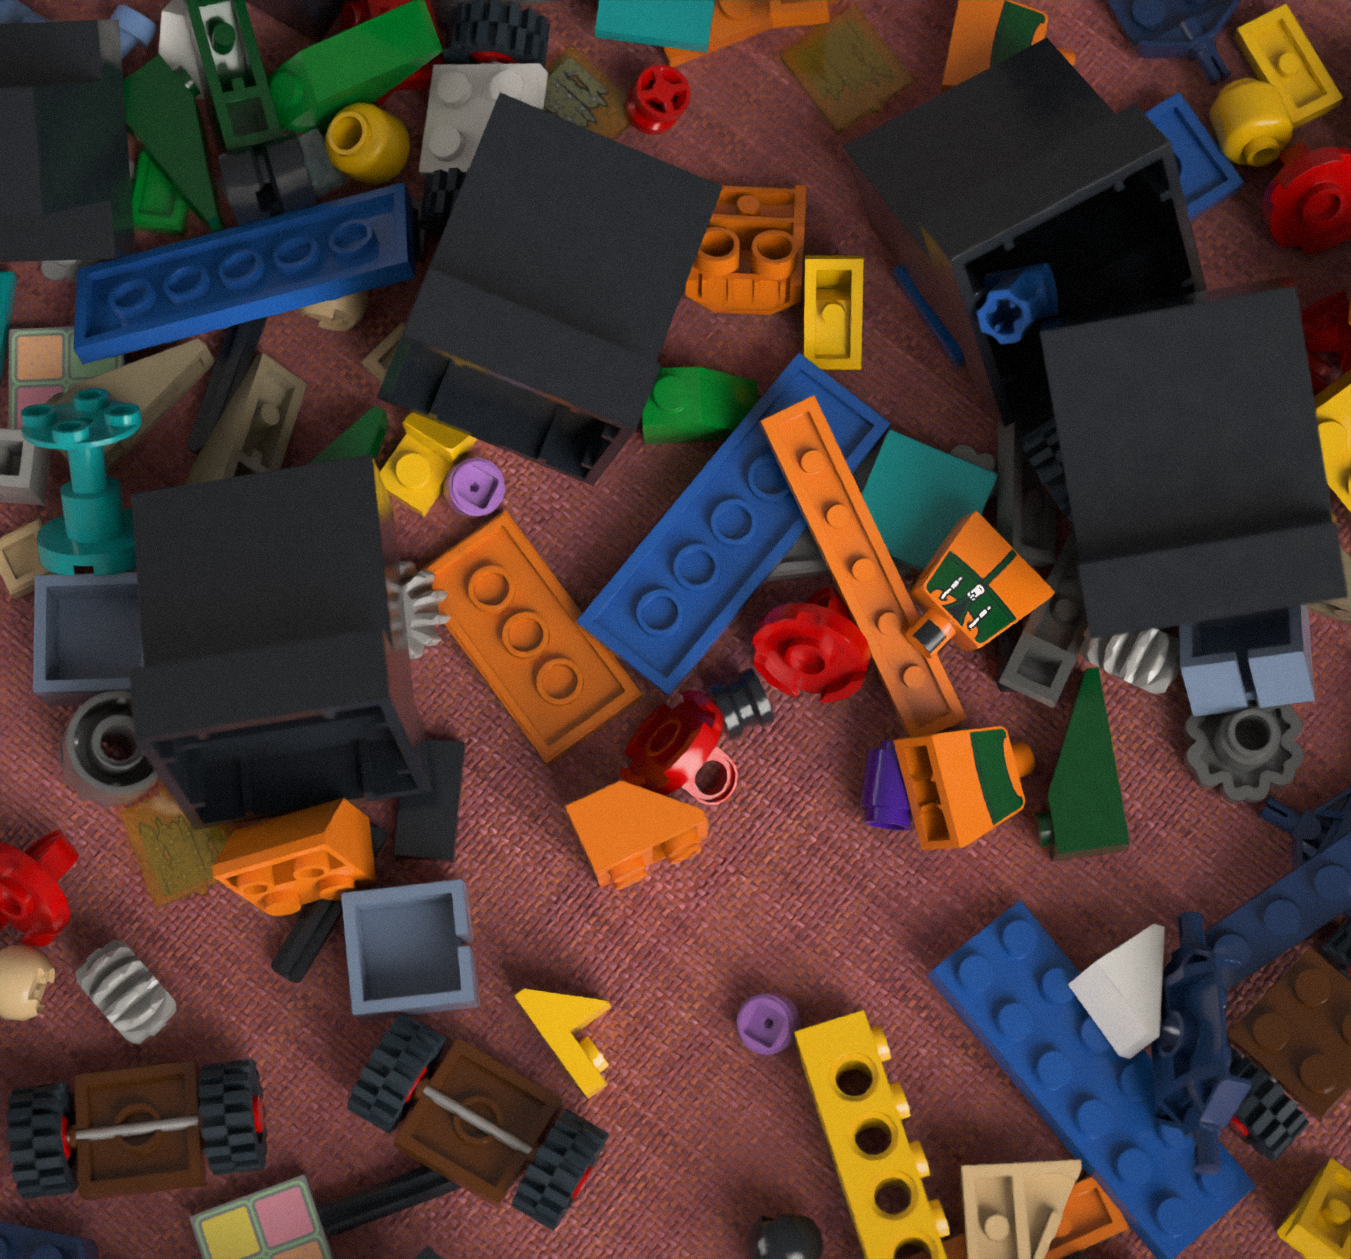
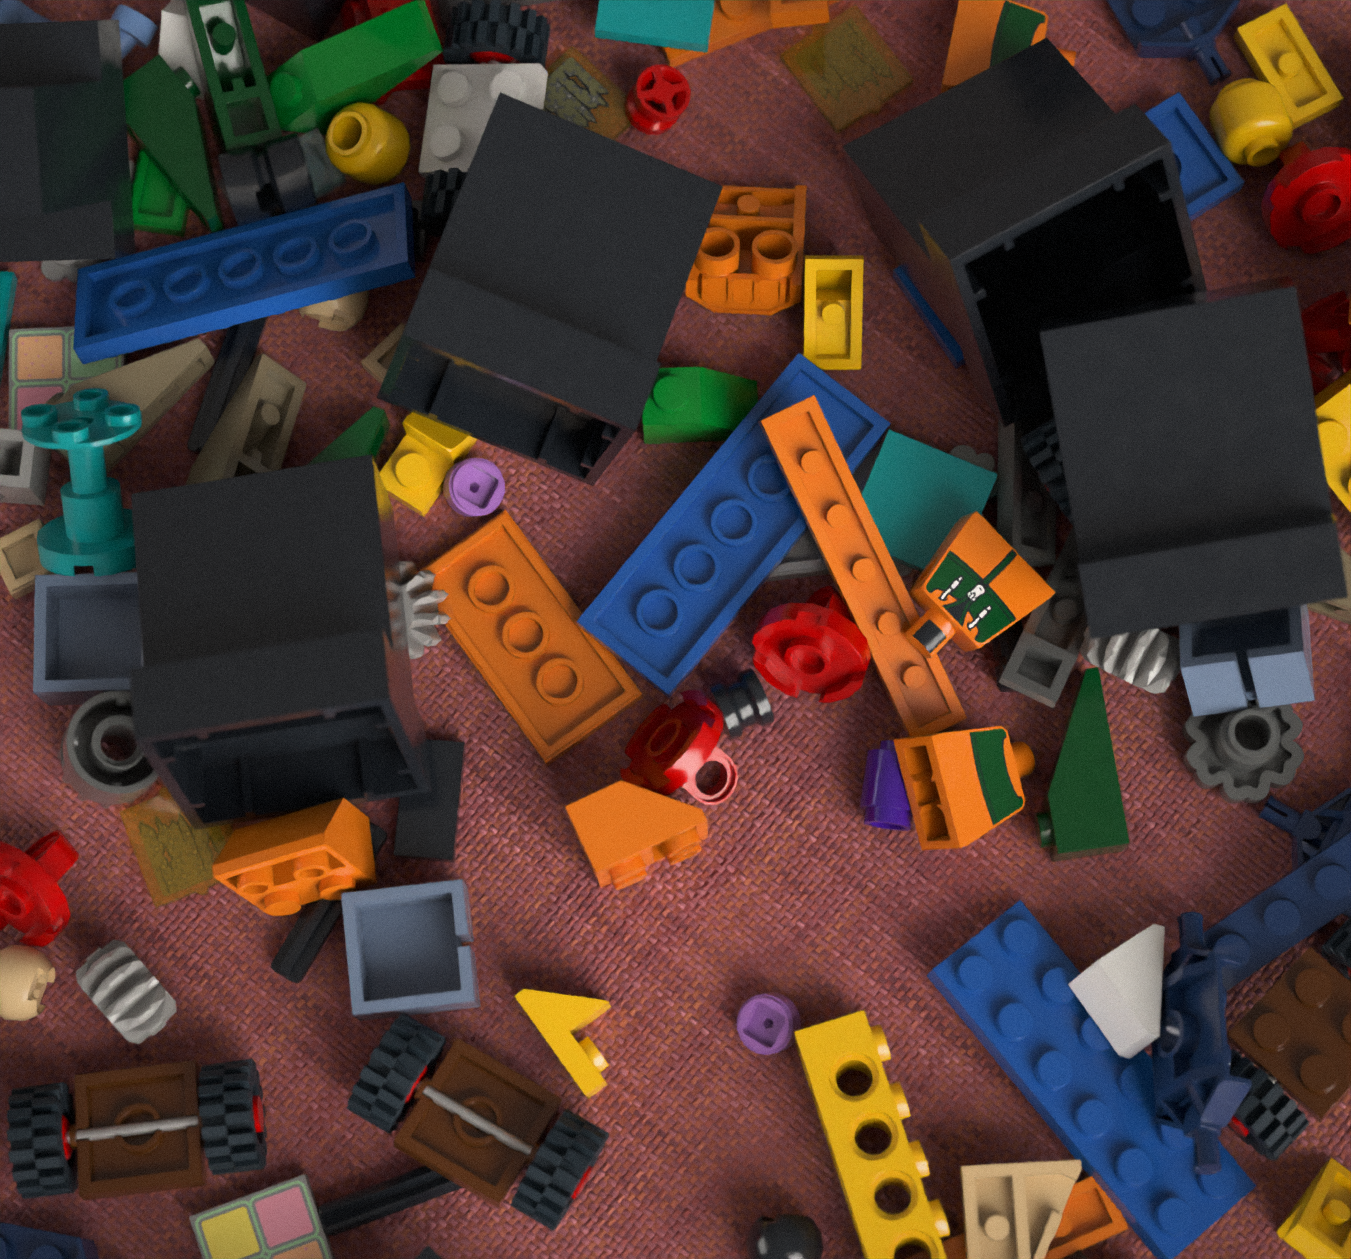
(1017, 300): blue piece -> none

